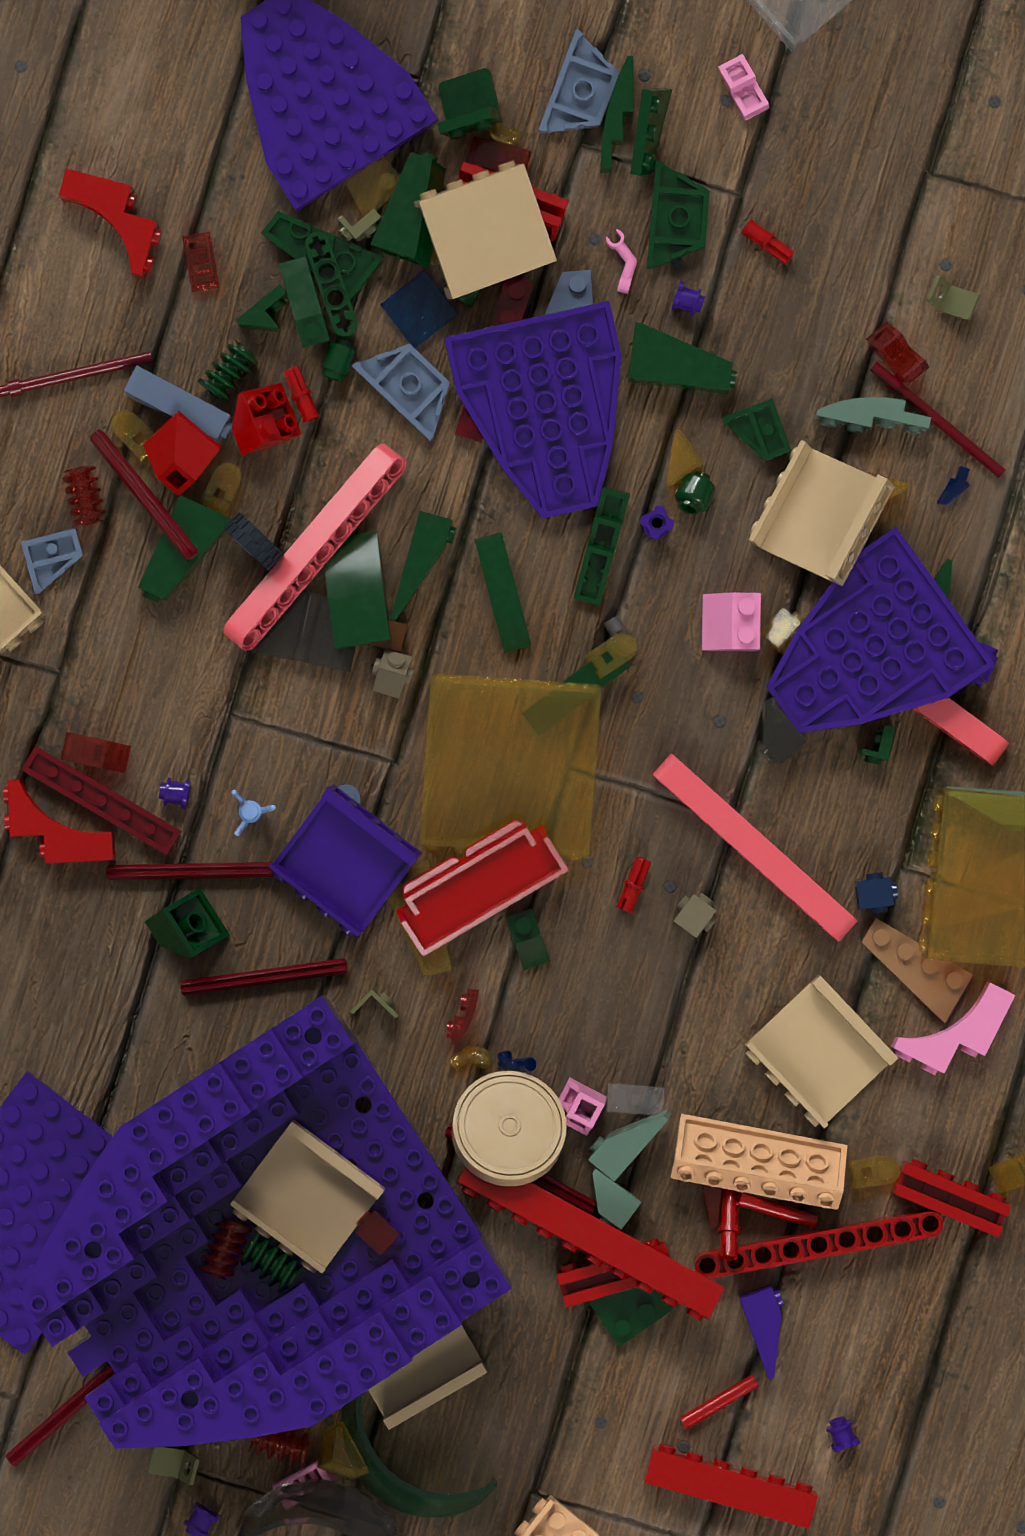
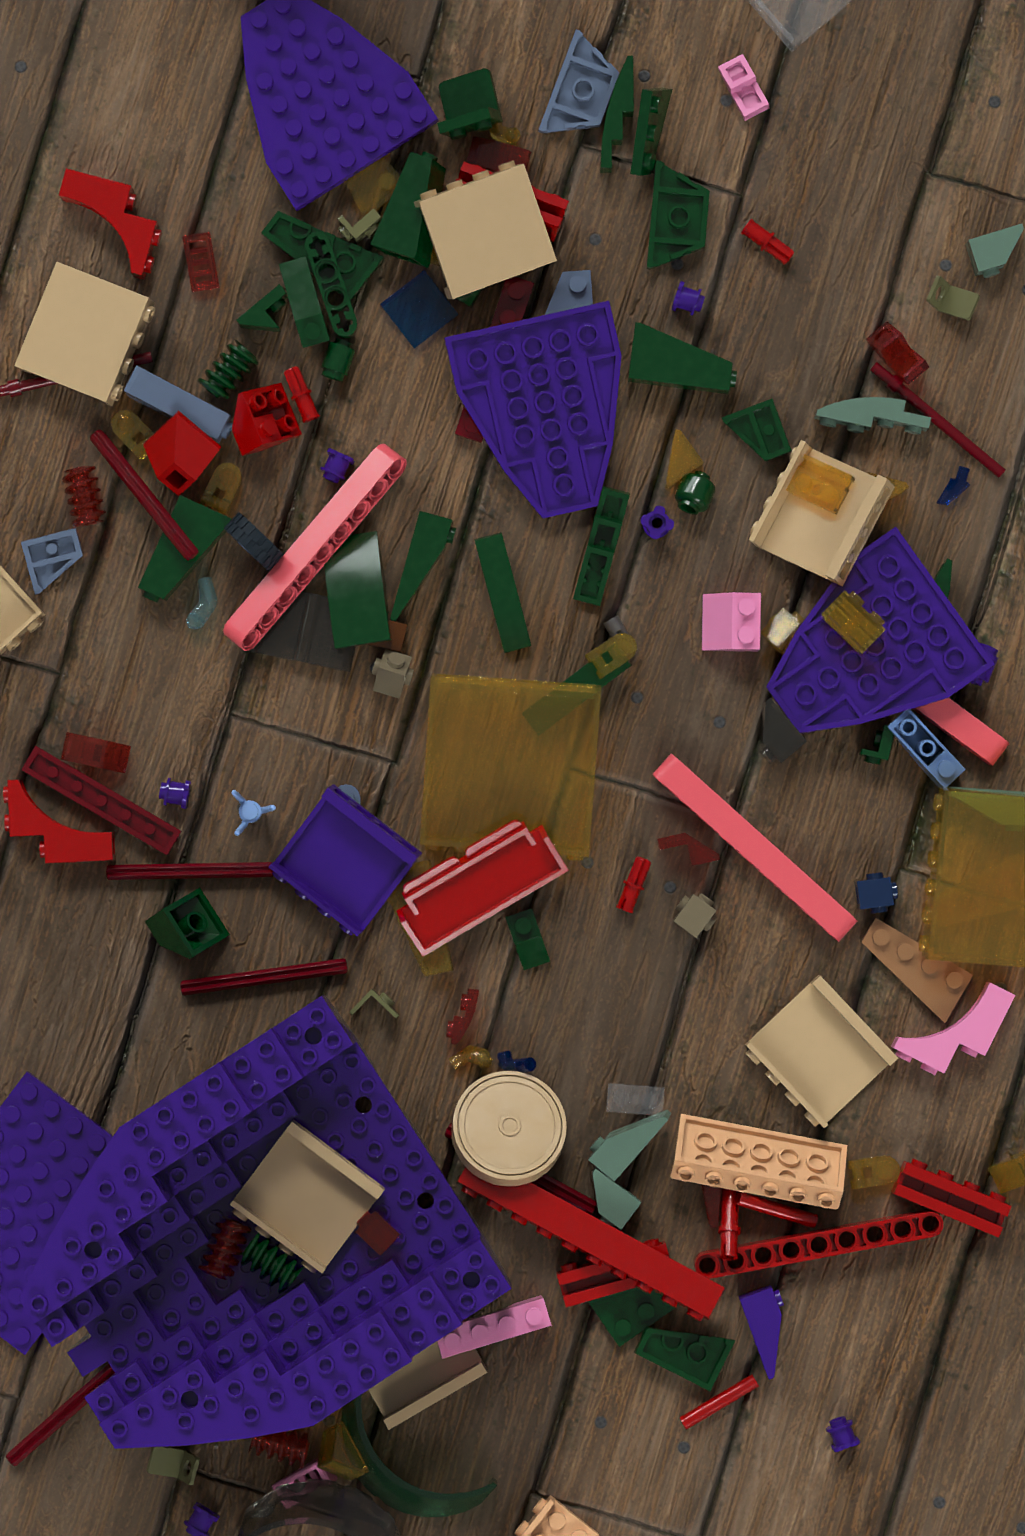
(85, 333): none -> tan panel
(205, 605): none -> clear light blue arm
(336, 466): none -> dark purple brick
(408, 385): sand blue wing -> none
(496, 1326): none -> bright pink arch
(582, 1105): bright pink brick -> none
(630, 262): bright pink arm -> none
(686, 1354): none -> dark green wing
(697, 851): none -> clear red slope
(731, 1486): red brick -> none
(820, 484): none -> clear yellow plate
(853, 621): none -> clear yellow brick
(925, 749): none -> medium blue slope
(991, 251): none -> sand green slope

